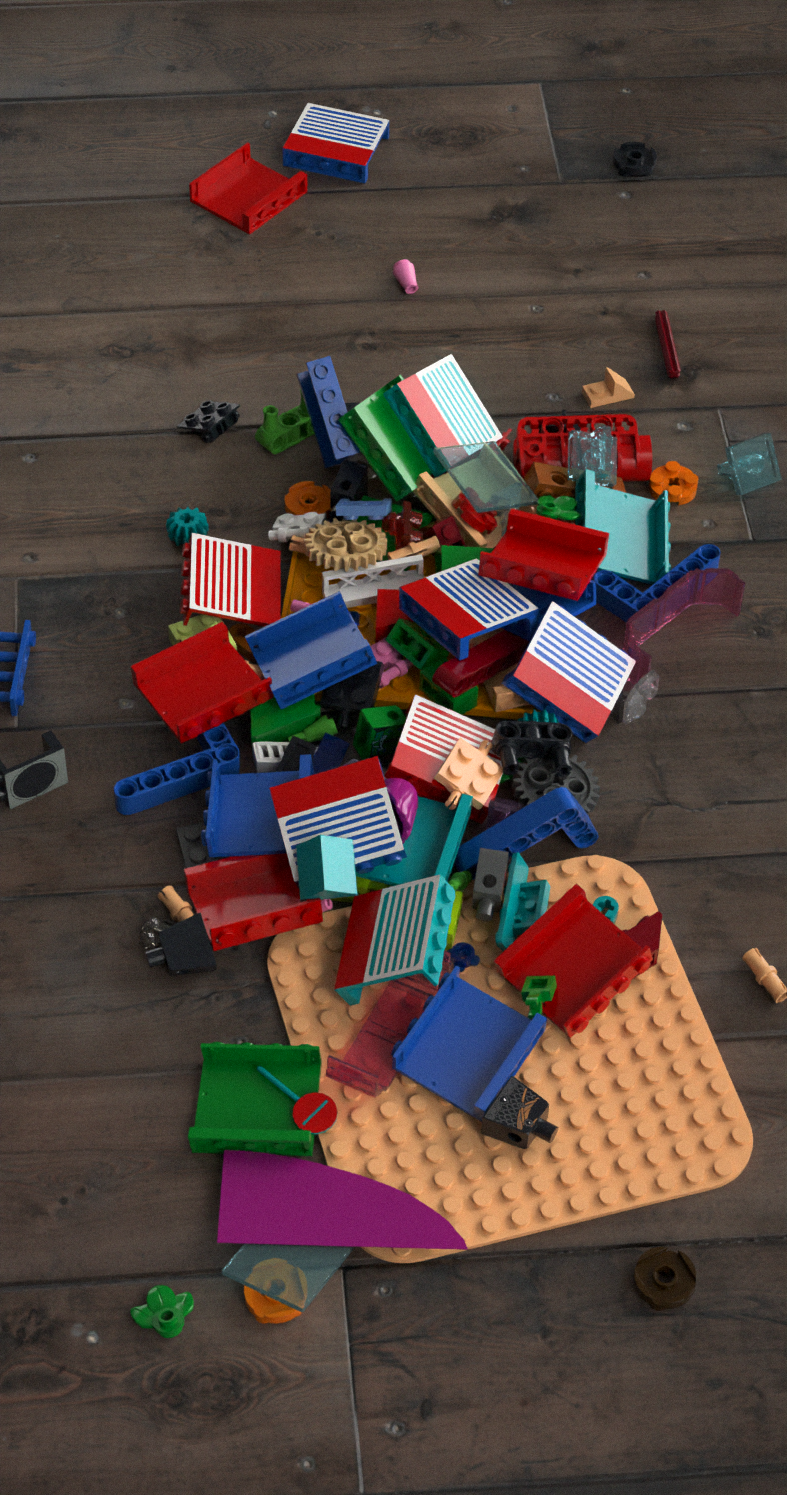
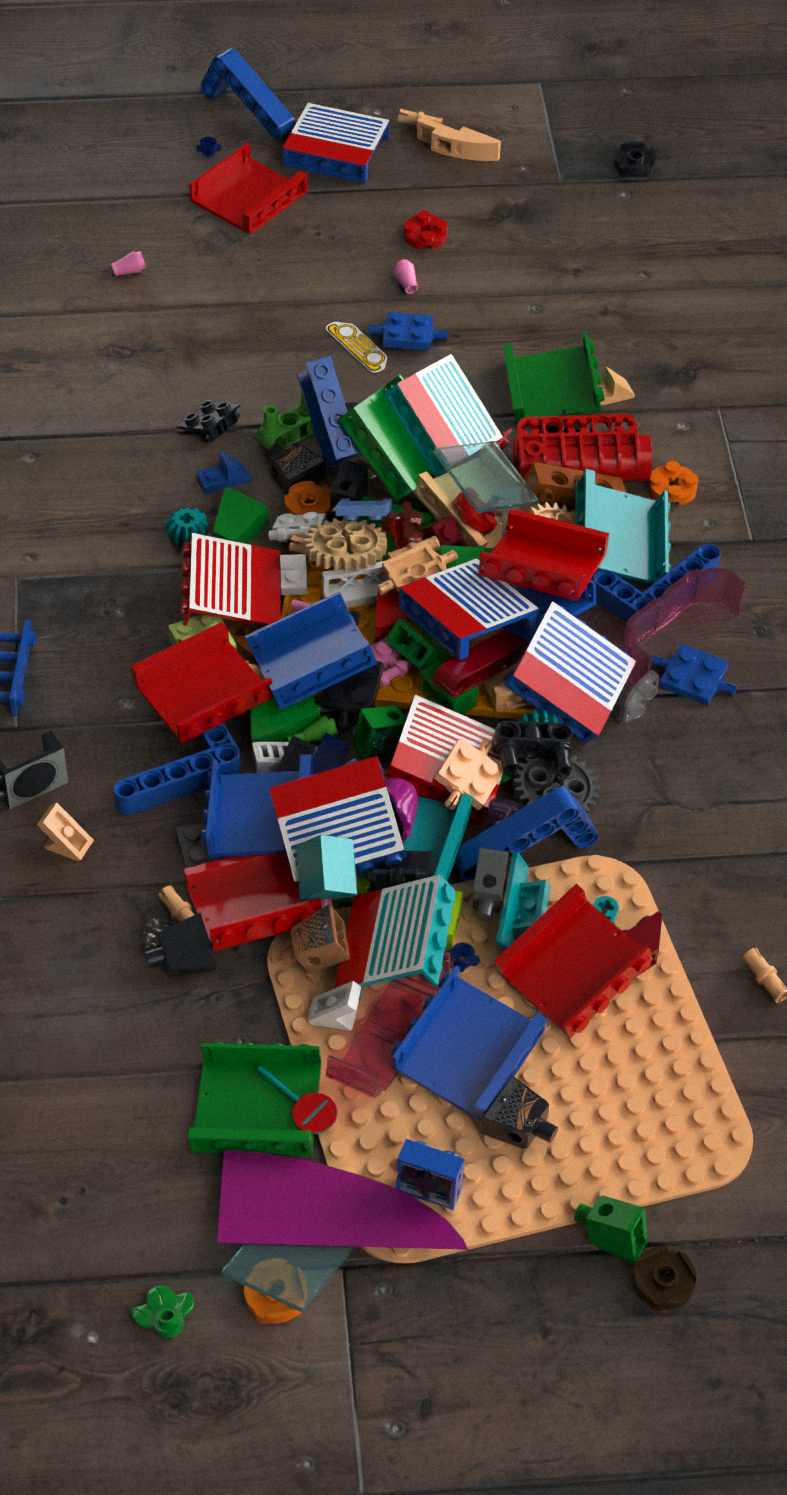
(64, 832): none -> light nougat slope
(129, 264): none -> bright pink cone
(208, 146): none -> clear blue plate
(228, 473): none -> blue slope
(234, 72): none -> blue beam
(240, 517): none -> green slope
(293, 574): none -> white slope
(295, 465): none -> black torso
(318, 941): none -> medium nougat torso
(336, 1007): none -> white slope
(358, 345): none -> sticker
(408, 331): none -> blue plate
(412, 117): none -> light nougat pin
(412, 868): none -> black hinge
(413, 566): none -> light nougat plate
(430, 1173): none -> blue piece
(433, 230): none -> red plate
(458, 144): none -> light nougat slope
(460, 880): bright green piece -> none
(537, 991): green plate -> none
(555, 381): none -> green panel
(561, 507): green plate -> none
(594, 452): clear light blue bracket -> none
(615, 1227): none -> green torso
(667, 344): dark red axle -> none
(694, 674): none -> blue plate
(751, 464): clear light blue bracket -> none

